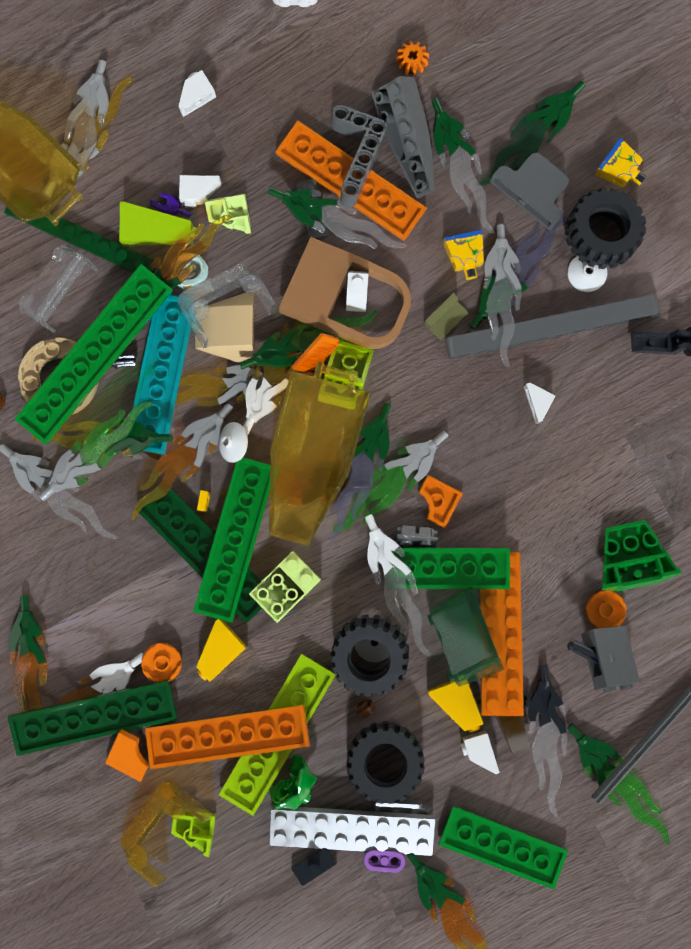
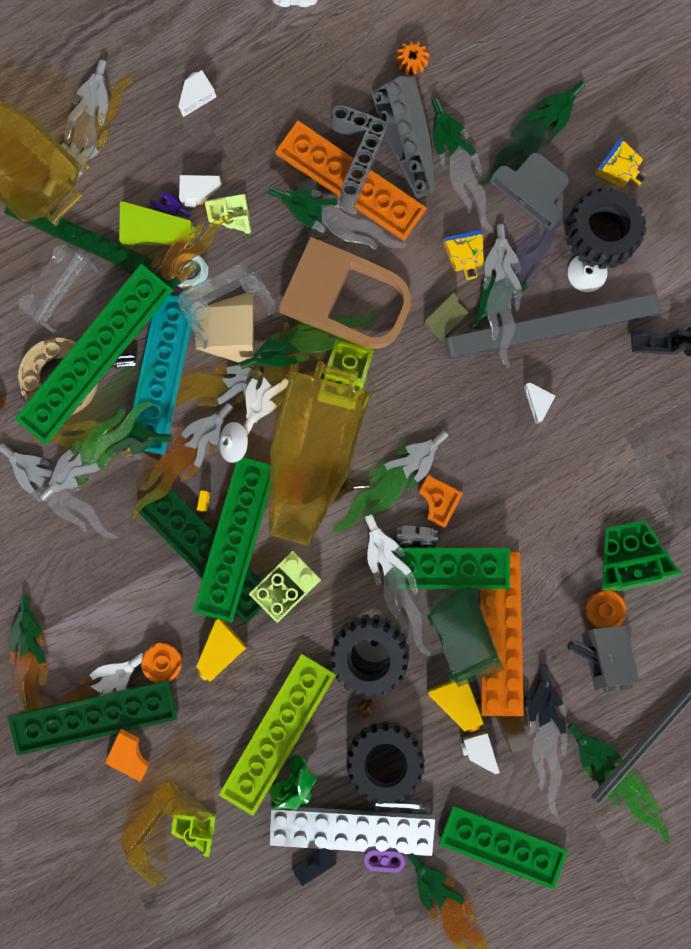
(227, 737): orange plate -> none
(317, 351): orange window -> none
(357, 291): white slope -> none
(362, 475): piece -> none

